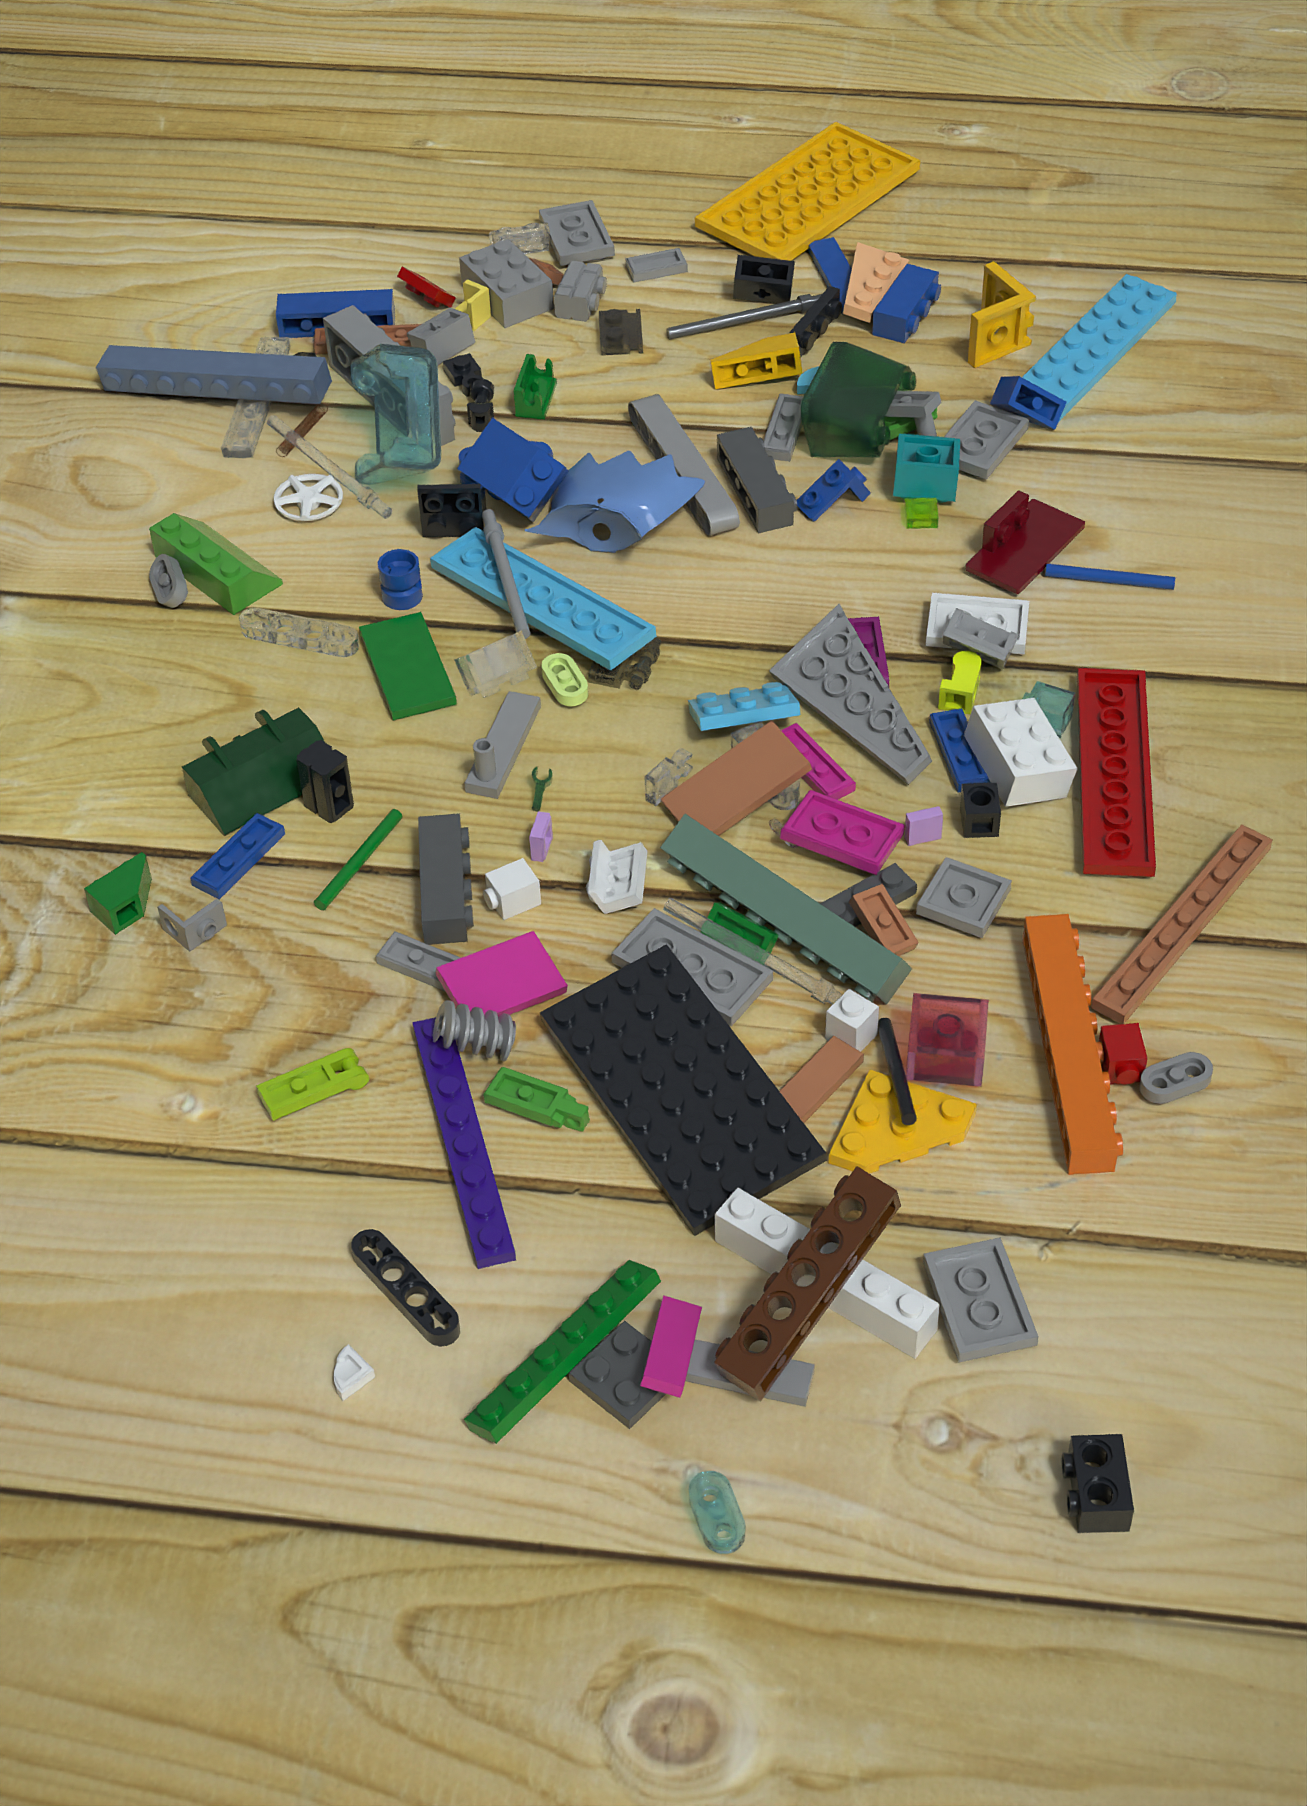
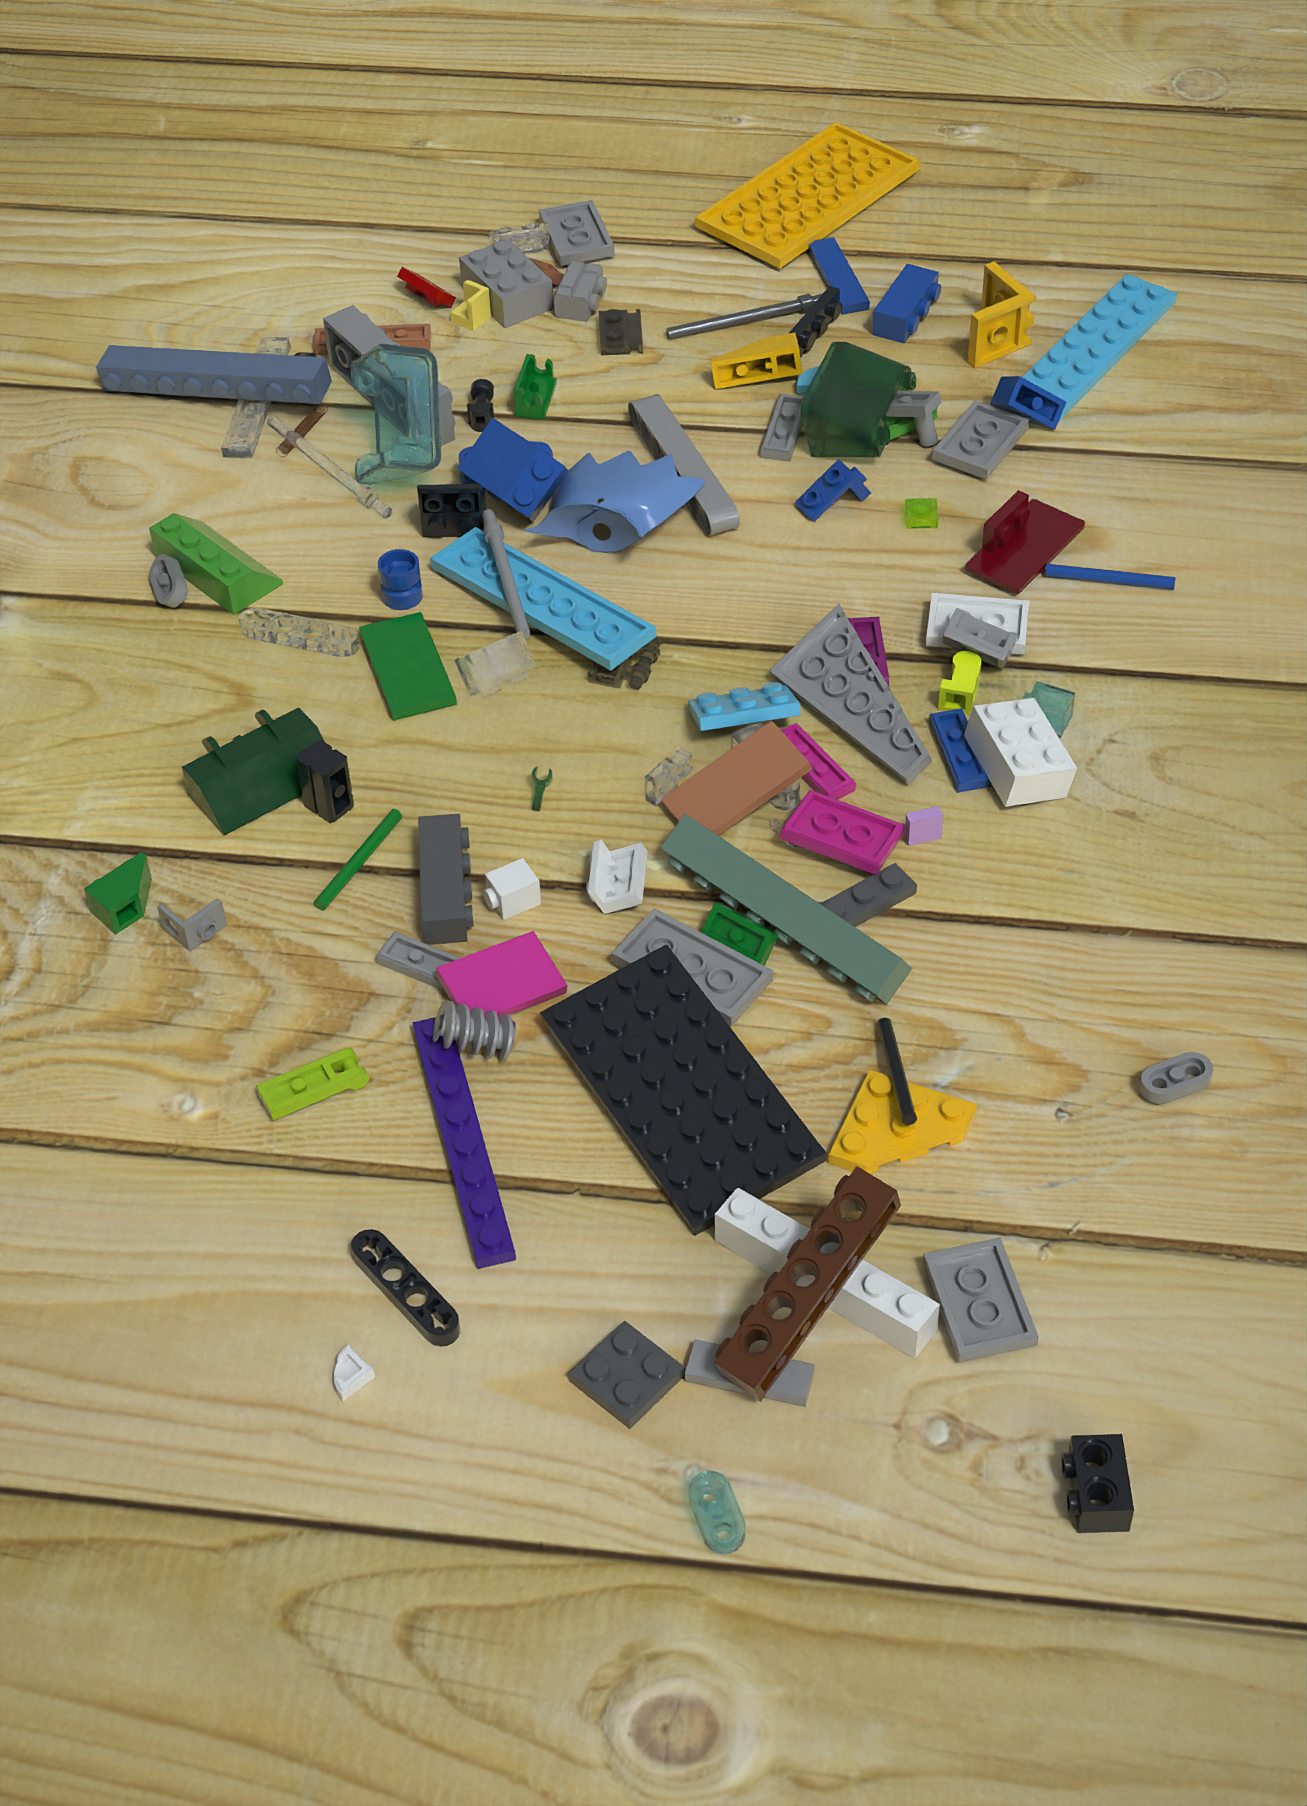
(237, 856): blue tile -> none
(304, 312): blue brick -> none
(308, 497): white wheel -> none
(444, 334): light grey hinge -> none
(462, 371): black plate -> none
(499, 750): light grey piece -> none
(536, 1100): bright green hinge -> none
(541, 836): lavender tile -> none
(562, 1351): green plate -> none
(565, 679): yellowish green plate -> none
(656, 265): light grey tile -> none
(671, 1346): dark pink tile -> none
(756, 479): dark grey brick -> none
(763, 279): black brick -> none
(821, 989): clear bar -> none
(821, 1077): nougat tile -> none
(852, 1020): white brick -> none
(870, 280): light nougat wing -> none
(883, 920): nougat plate -> none
(927, 467): teal slope -> none
(947, 1039): clear pink brick -> none
(964, 897): light grey plate -> none
(980, 810): black brick -> none
(1070, 1045): orange brick -> none
(1115, 773): red plate -> none
(1123, 1053): red brick -> none
(1181, 924): nougat plate -> none

